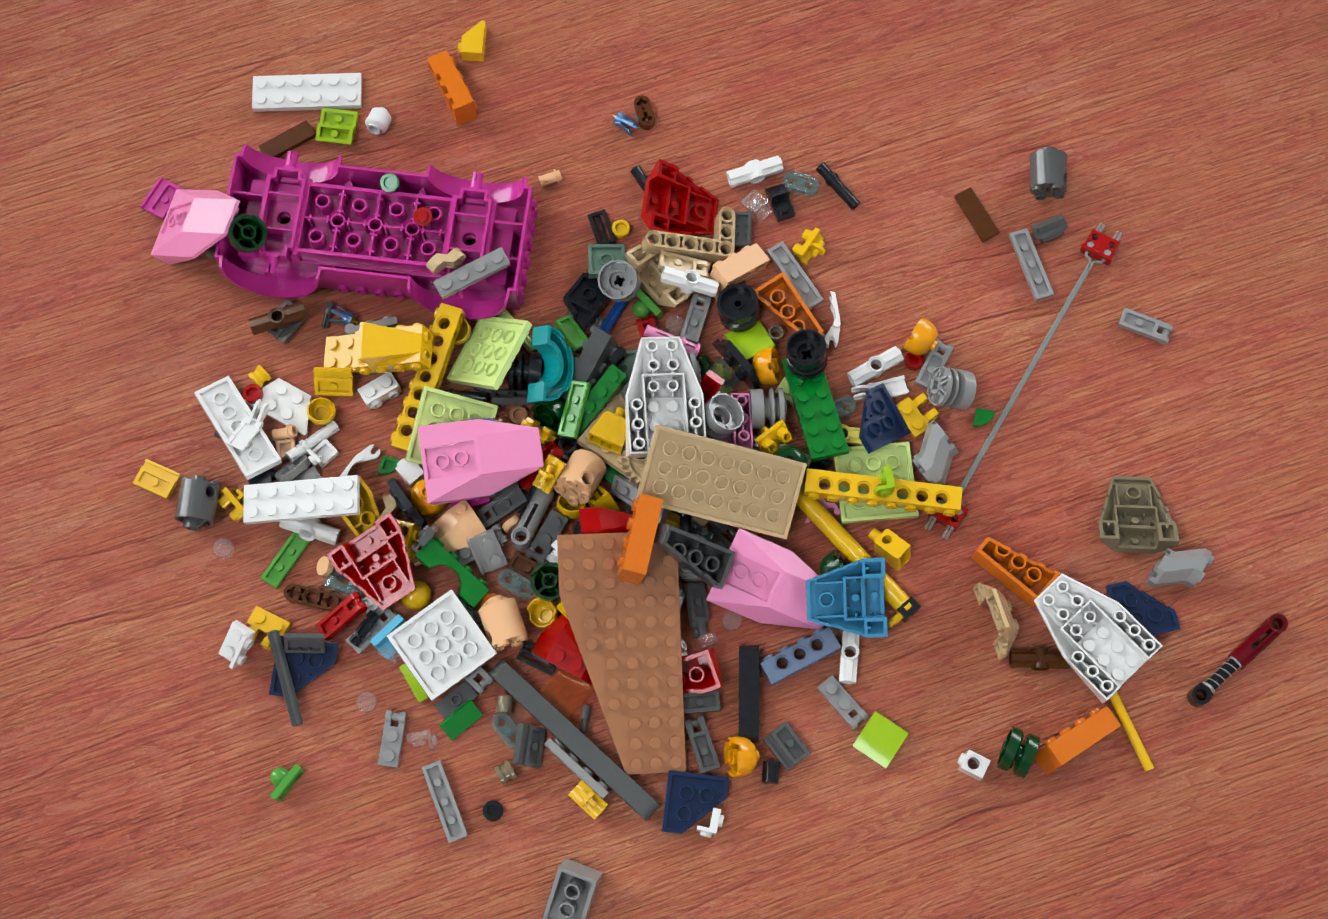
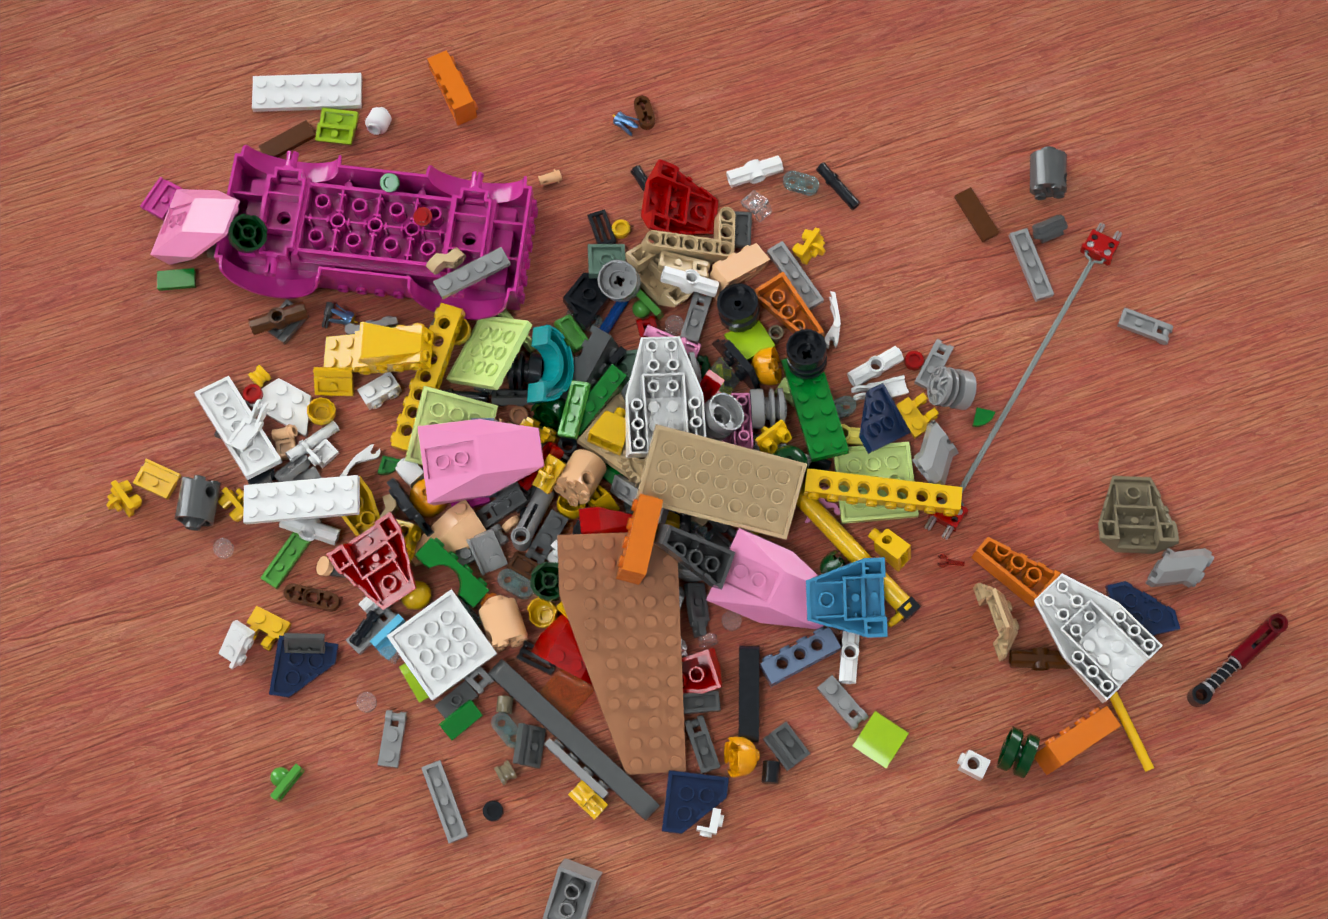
(120, 500): none -> yellow hips
(176, 279): none -> green tile
(285, 678): dark grey axle -> none
(333, 583): clear light blue plate -> none
(341, 616): red plate -> none
(419, 739): clear bracket -> none
(425, 535): dark grey plate -> none
(473, 43): yellow slope -> none
(585, 714): dark grey pin -> none
(780, 203): black slope -> none
(886, 478): lime bracket -> none
(922, 338): light orange cylinder -> none
(949, 561): none -> clear red hand

